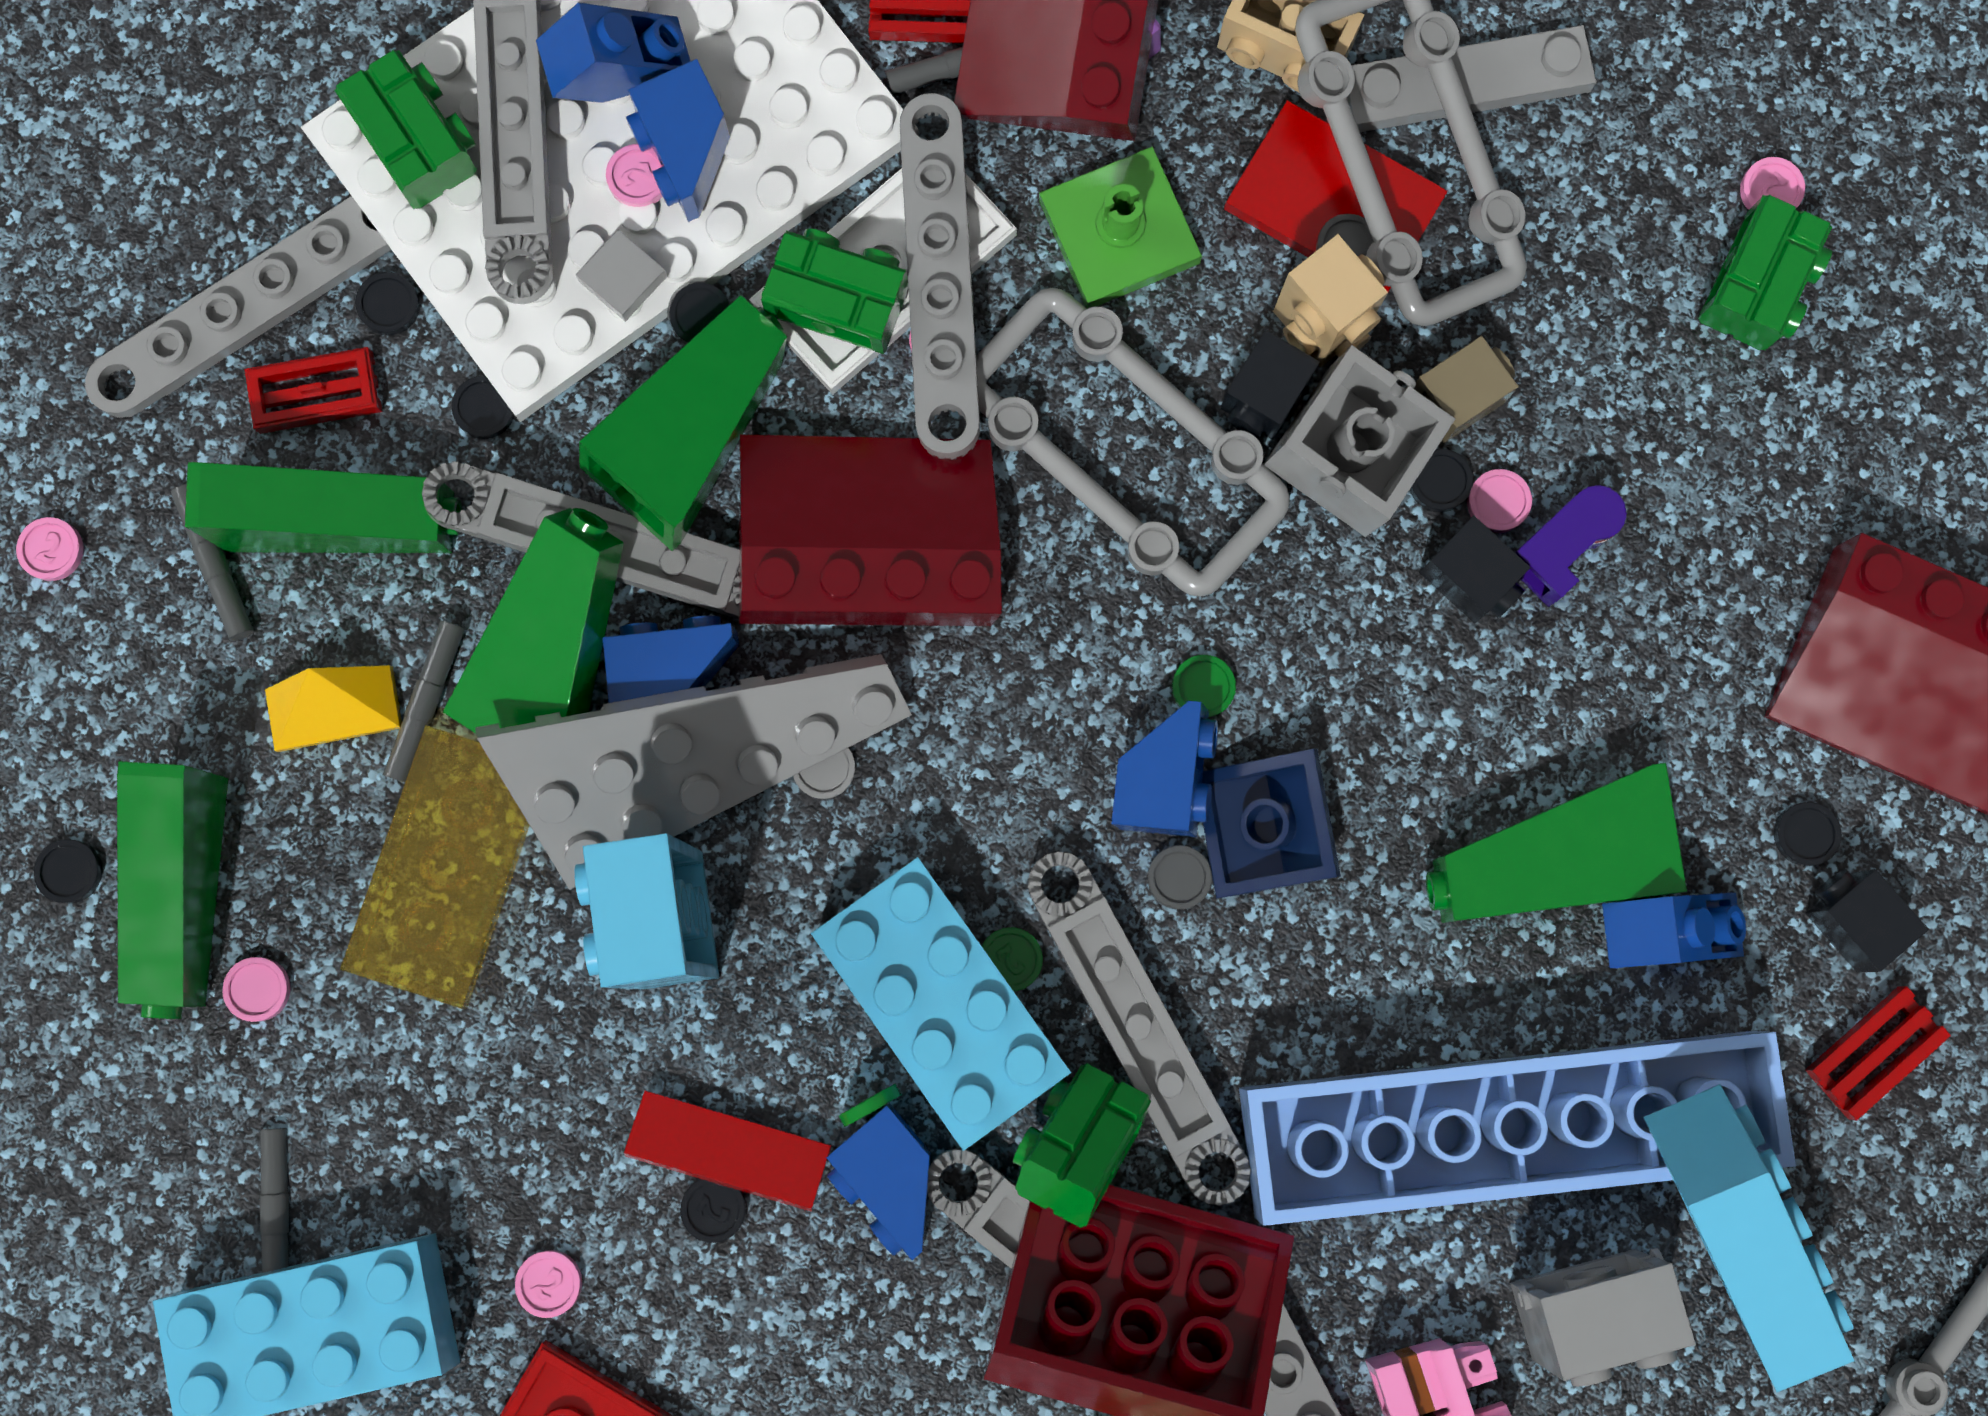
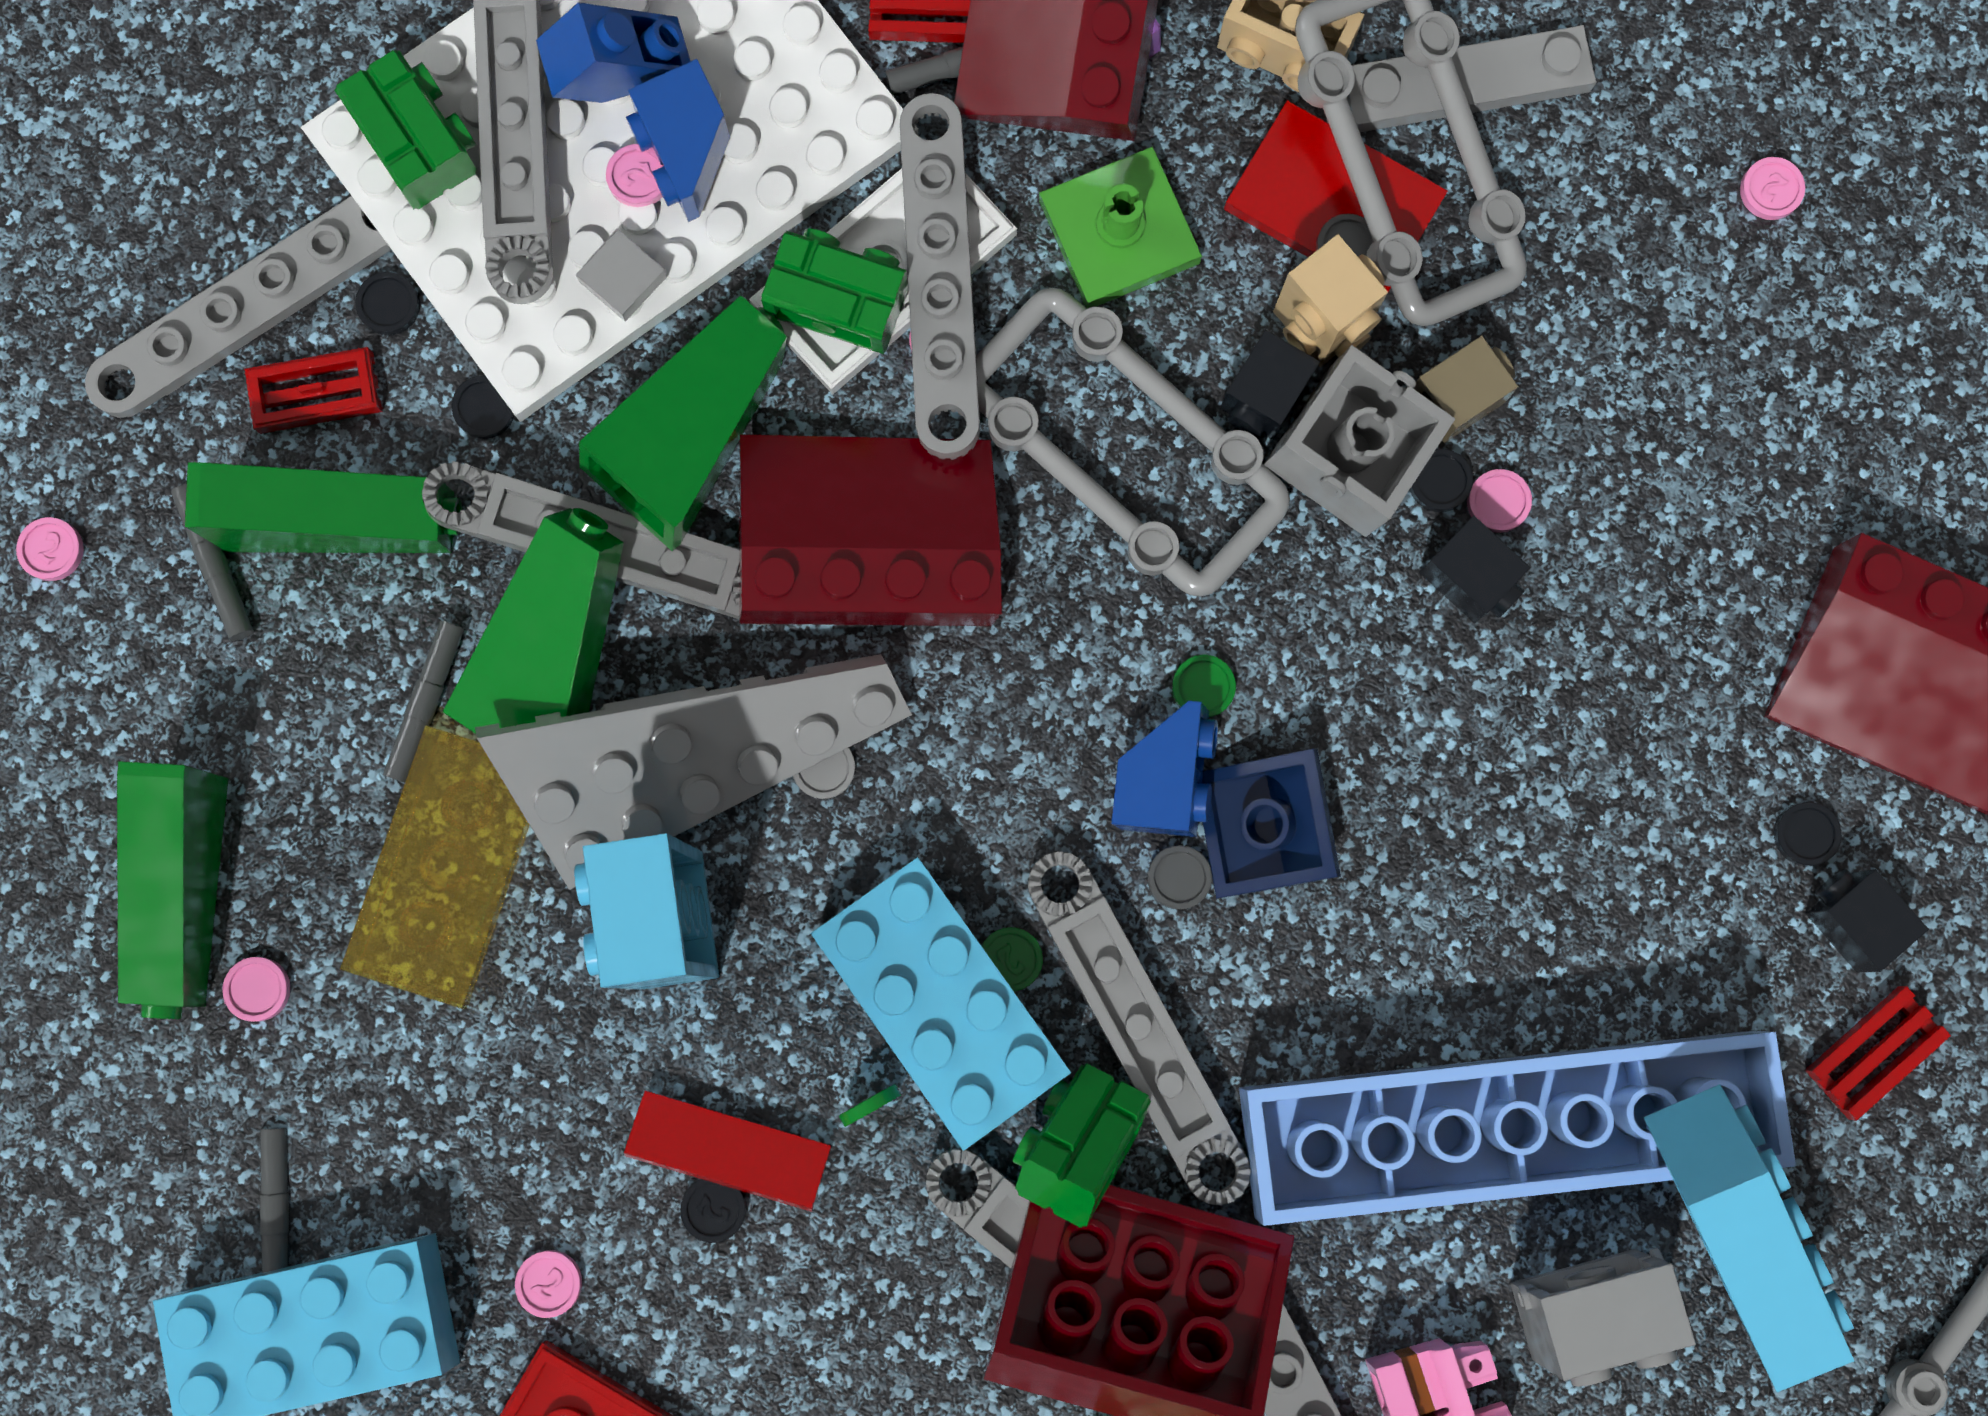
(67, 871): black piece -> none
(332, 705): yellow slope -> none
(665, 661): blue slope -> none
(694, 308): black piece -> none
(890, 1174): blue slope -> none
(1579, 525): dark purple leg -> none
(1583, 852): green slope -> none
(1674, 929): blue slope -> none
(1767, 273): green brick -> none

